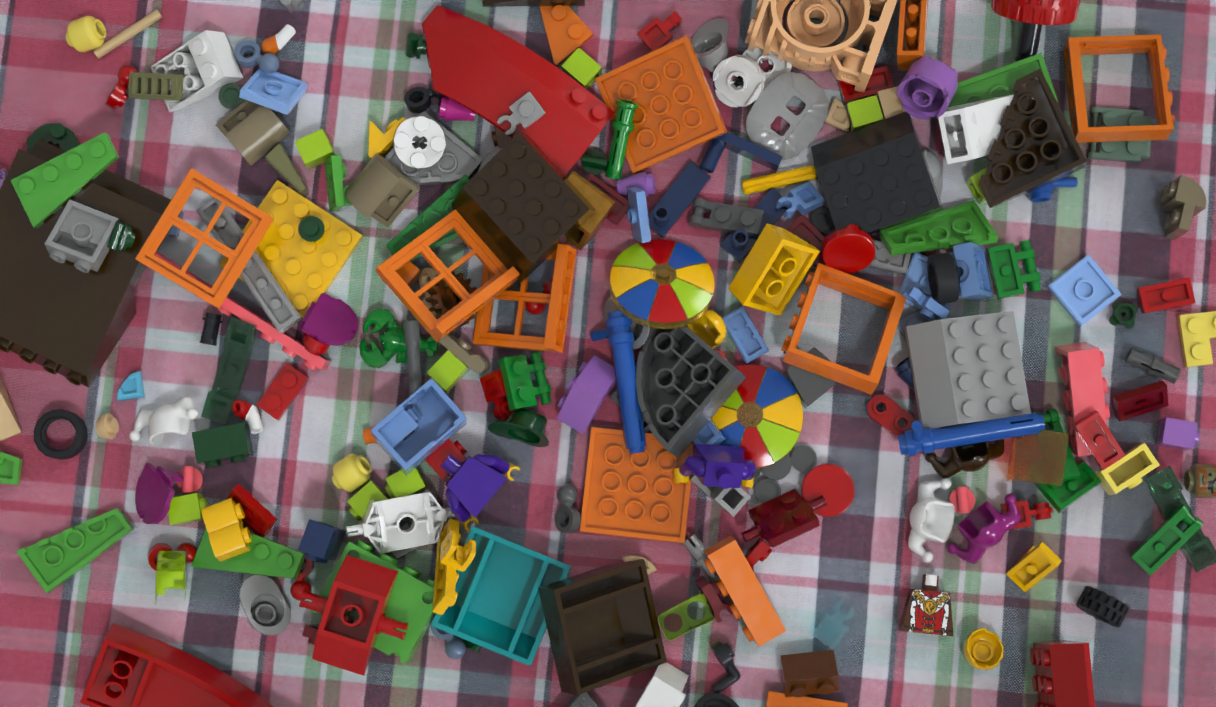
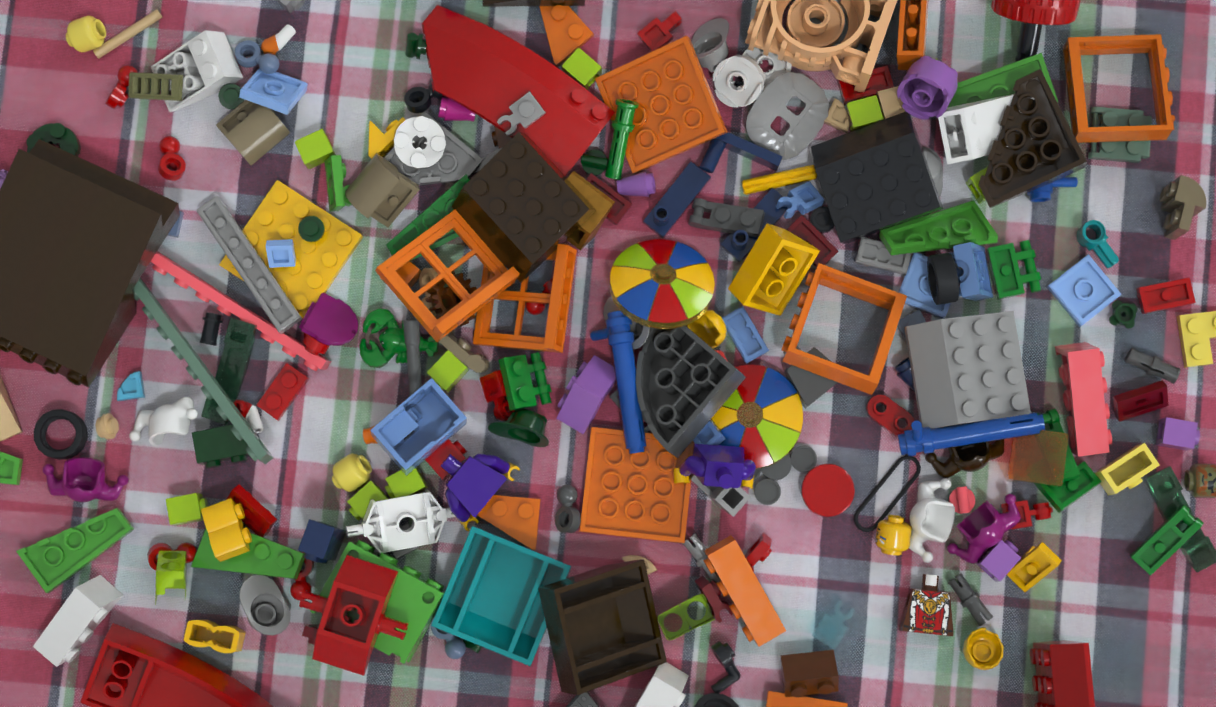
(59, 179): bright green wing -> none
(77, 620): none -> white wedge
(81, 237): light grey plate -> none
(83, 481): none -> magenta piece
(121, 237): dark green plate -> none
(155, 493): magenta piece -> none
(170, 147): none -> red plate
(192, 480): coral plate -> none
(198, 369): none -> sand green plate
(209, 634): none -> yellow brick
(237, 258): orange window -> none
(280, 253): none -> light blue plate
(283, 165): olive slope -> none
(448, 560): yellow plate -> none
(515, 517): none -> orange wing
(638, 214): medium blue plate -> none
(783, 518): dark red plate -> none
(848, 249): red tile -> none
(878, 487): none -> black piece
(893, 535): none -> yellow head
(929, 307): medium blue plate -> none
(970, 599): none -> dark grey pin
(999, 560): none -> medium lavender brick
(1099, 245): none -> teal axle
(1099, 440): red plate -> none
(1102, 606): black tyre -> none

